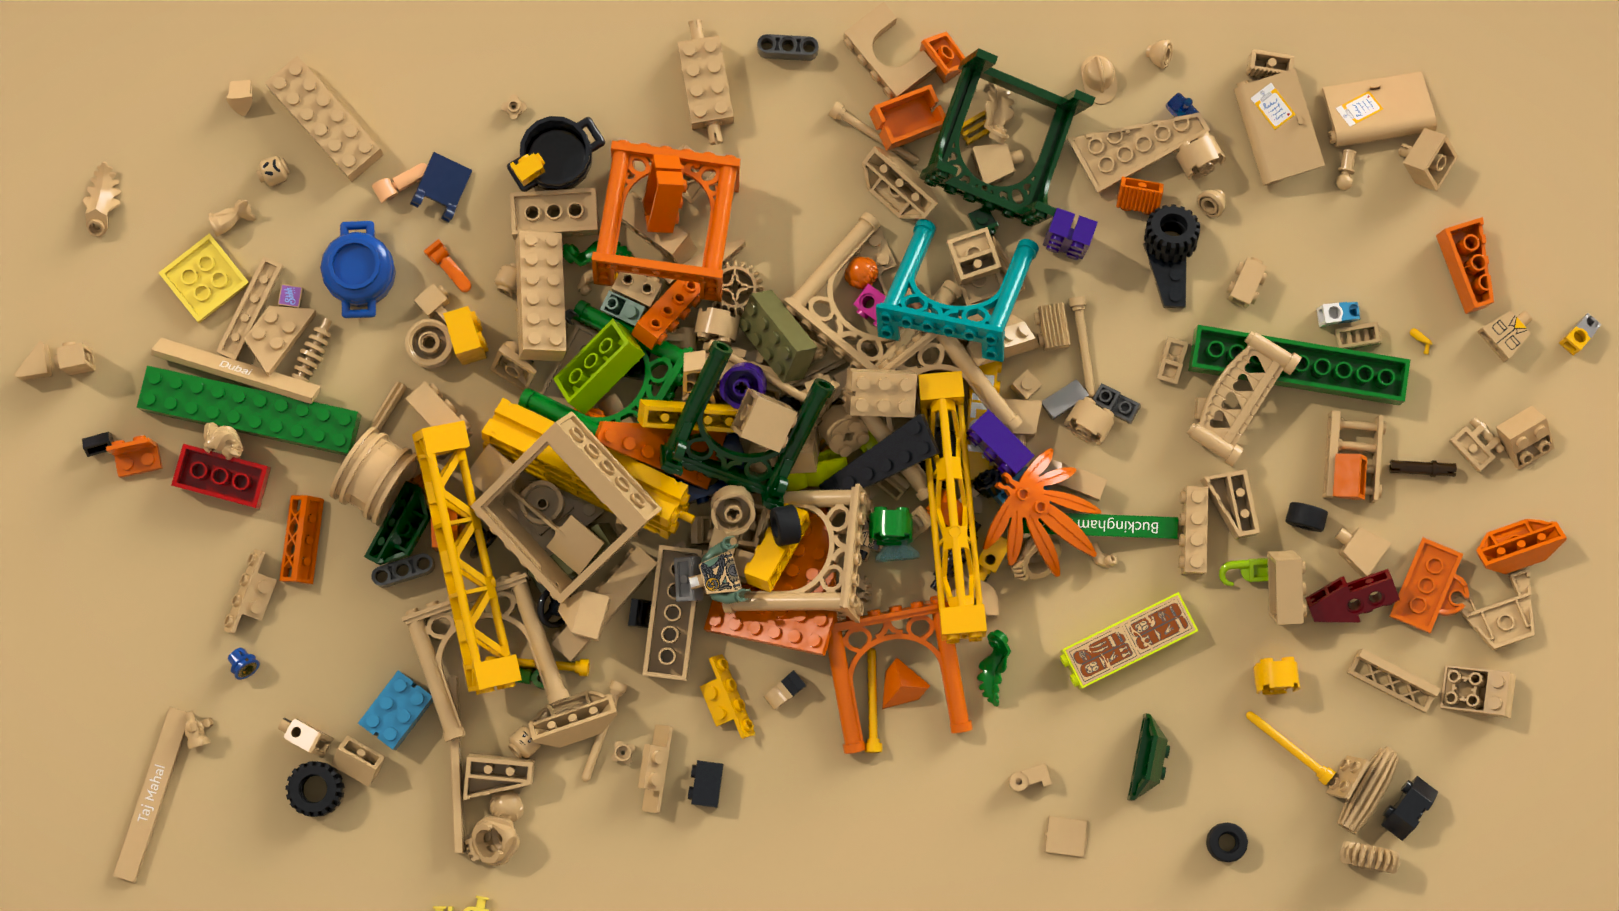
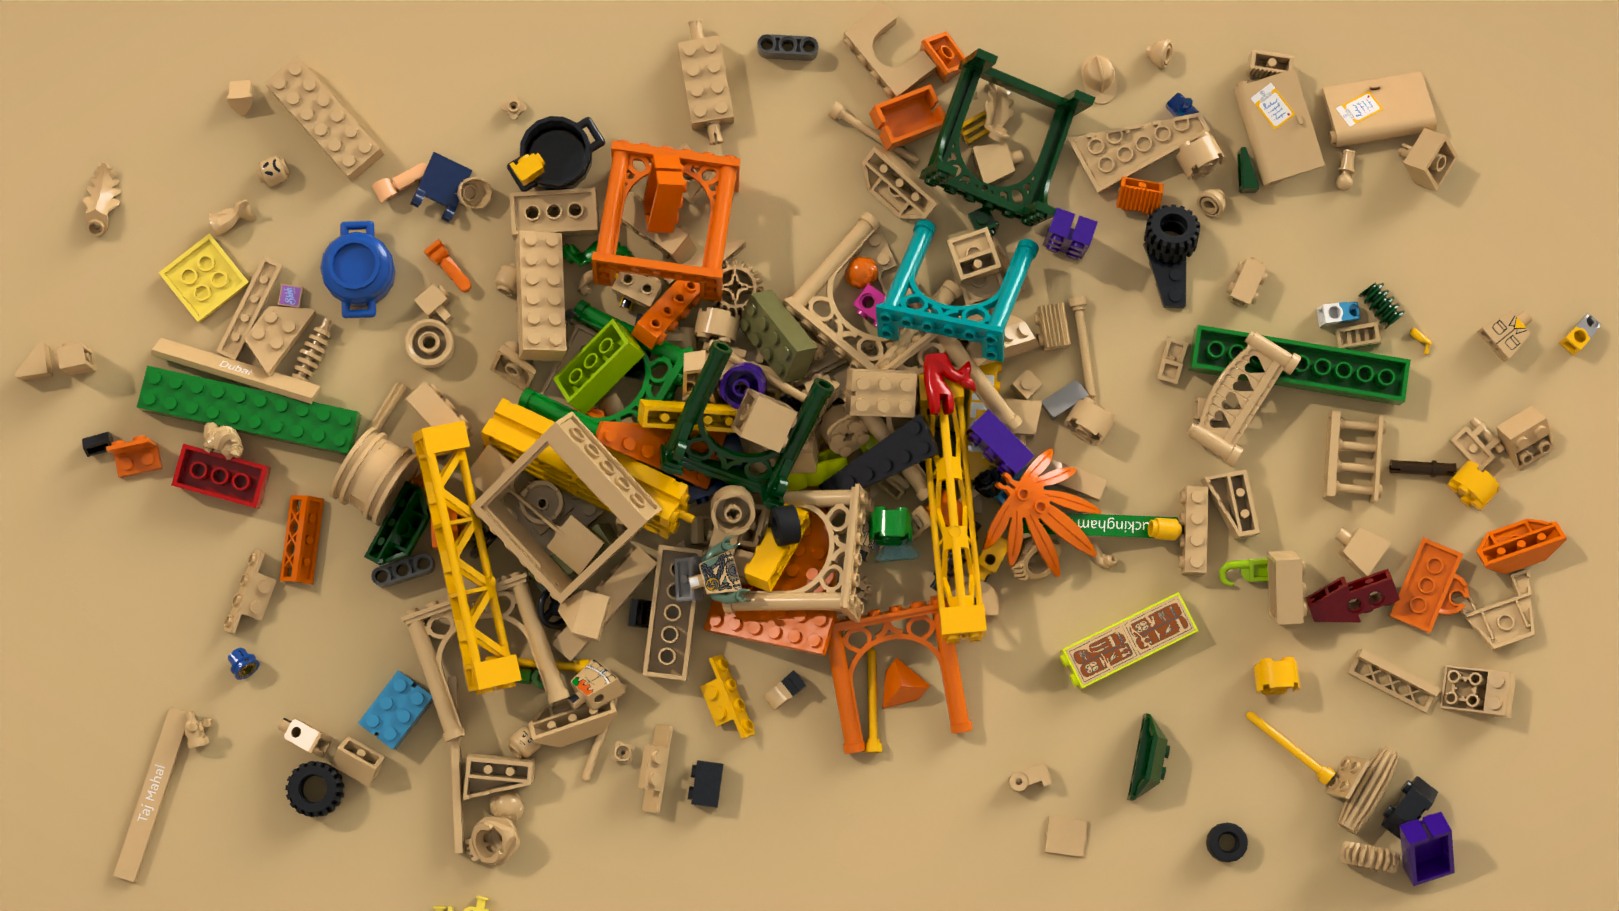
(466, 335): yellow brick -> none
(474, 193): none -> tan hair
(594, 686): none -> tan torso
(623, 308): sand green slope -> none
(937, 390): none -> red piece
(994, 666): green plant -> none
(1121, 406): dark grey slope -> none
(1164, 529): none -> yellow brick
(1246, 175): none -> dark green slope
(1306, 516): black tyre -> none
(1350, 476): orange brick -> none
(1382, 304): none -> dark green piece
(1427, 848): none -> dark purple piece
(1467, 263): orange wedge -> none
(1474, 485): none -> yellow brick

